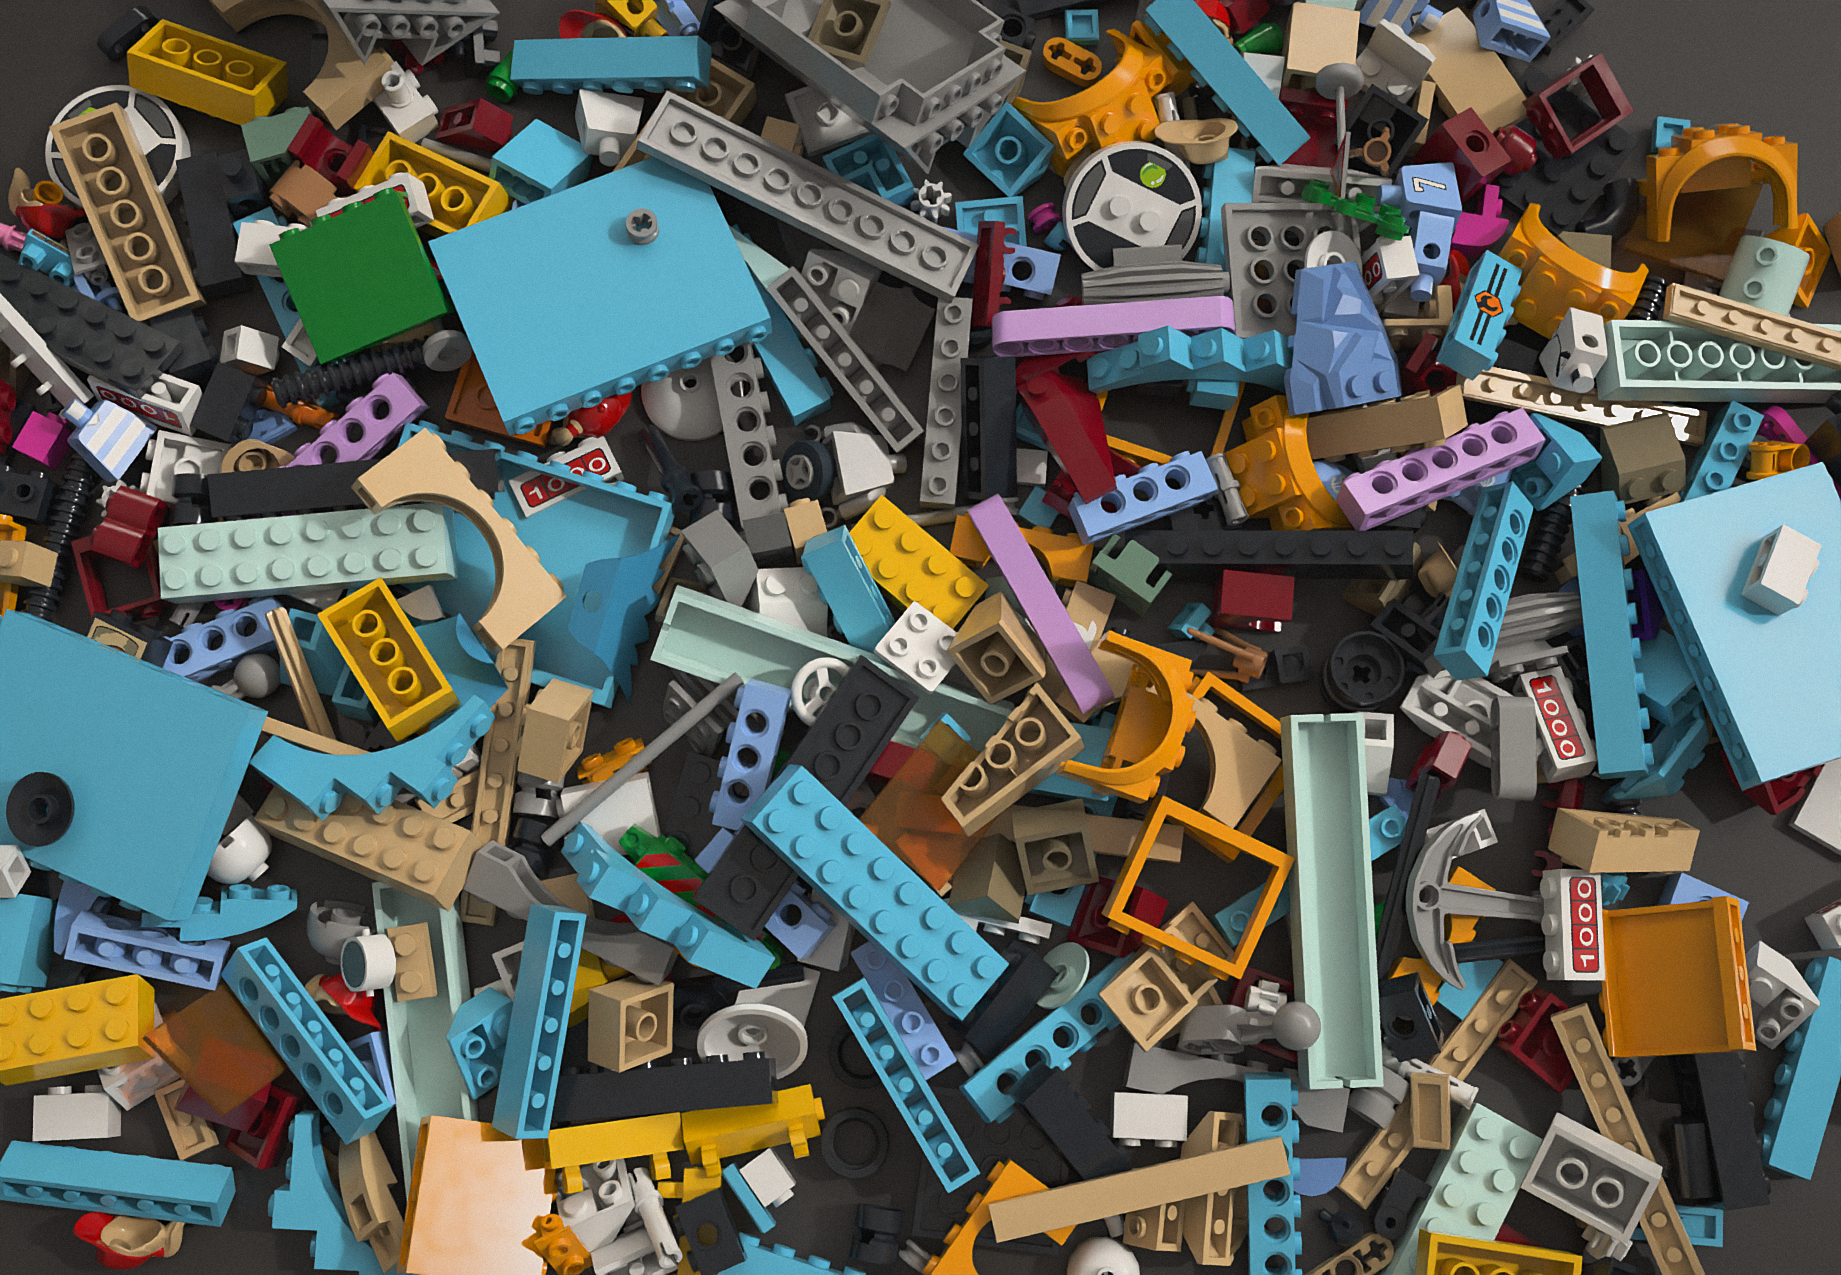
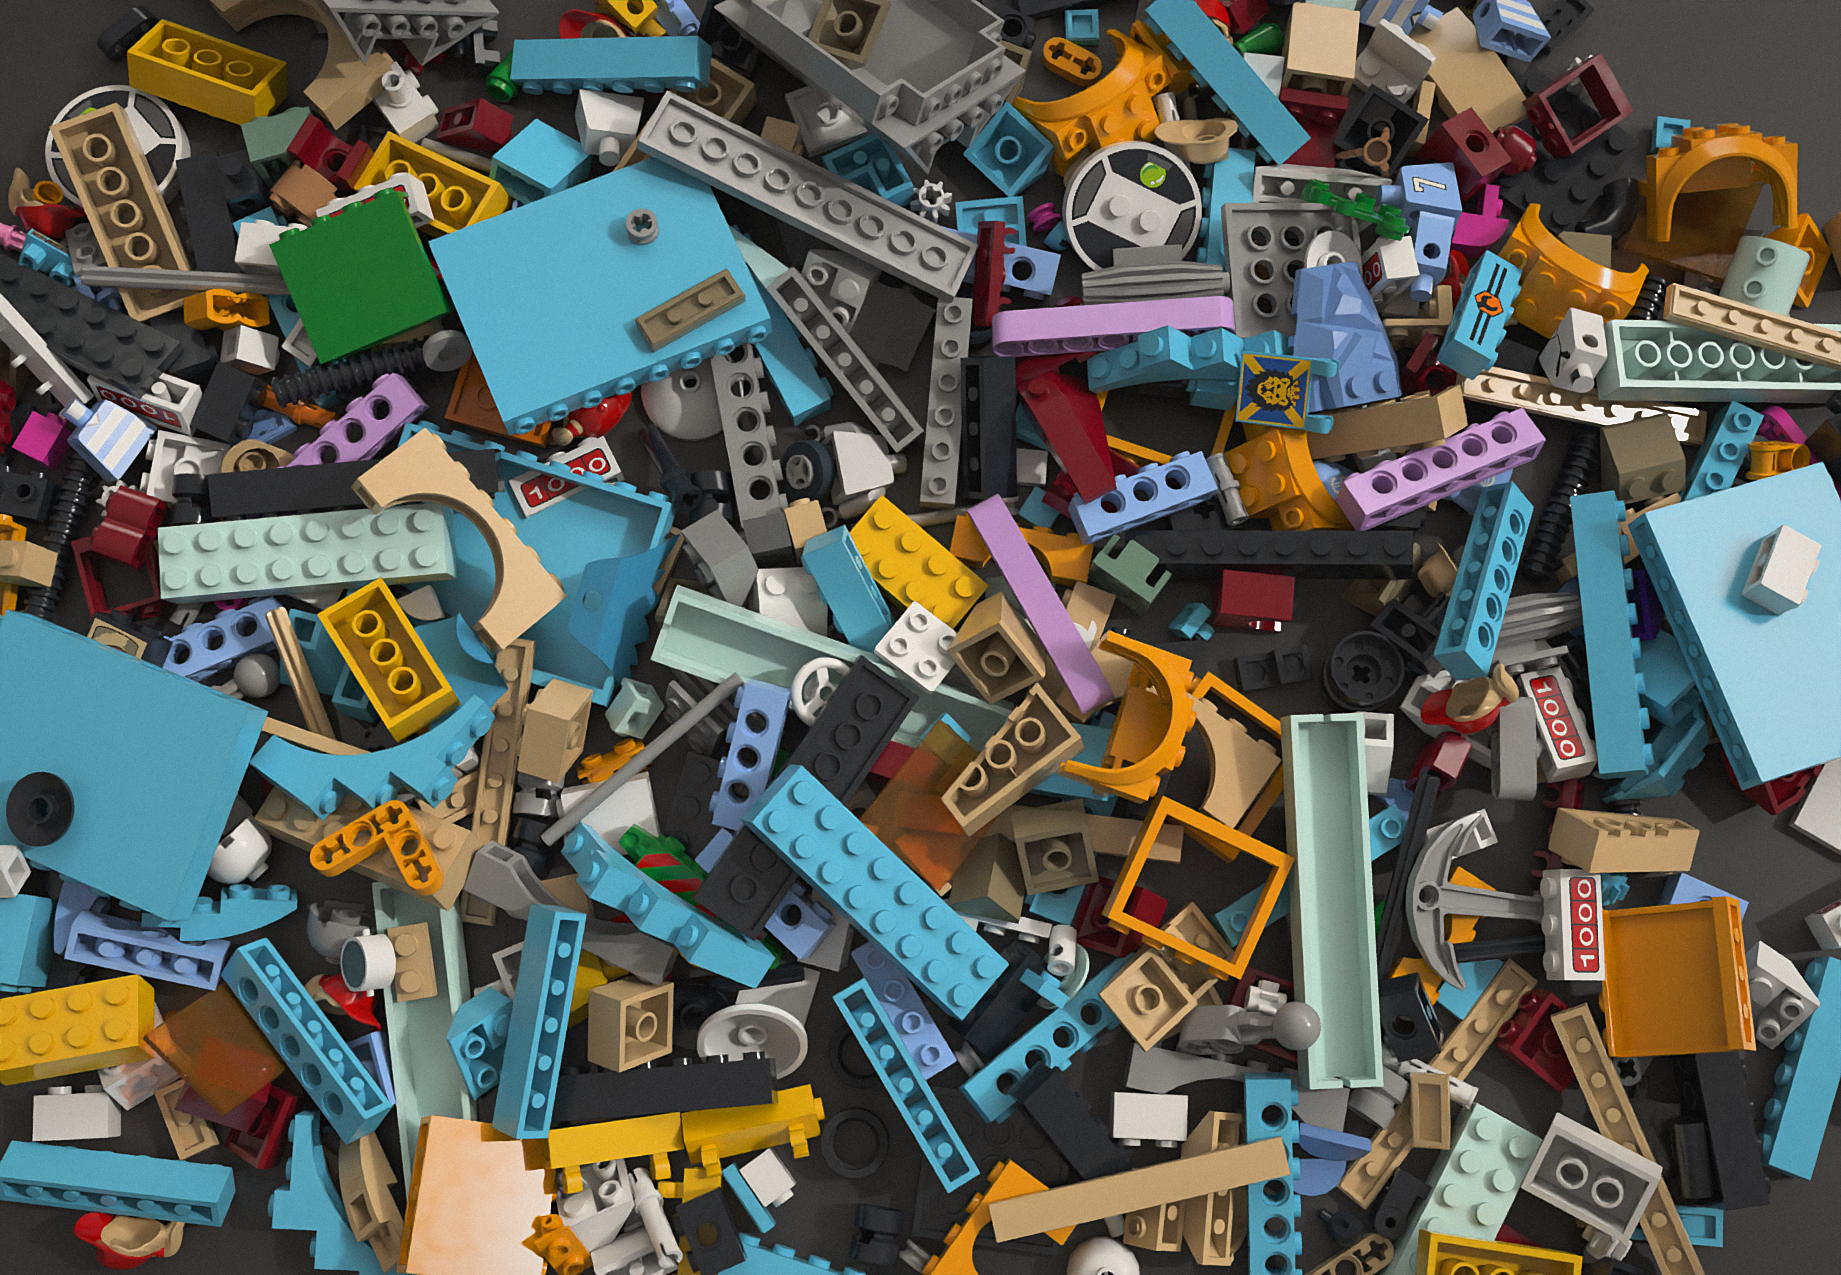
(182, 280): none -> light grey axle
(225, 310): none -> light orange brick
(392, 836): none -> light orange beam
(634, 709): none -> light aqua brick
(690, 310): none -> dark tan tile
(1046, 986): none -> medium azure plate
(1062, 950): none -> white piece
(1248, 658): medium nougat plant -> none
(1278, 390): none -> flag
(1332, 1144): none -> medium blue tile
(1338, 83): light grey piece -> none
(1472, 704): none -> tan hair
(1559, 466): medium azure slope -> none

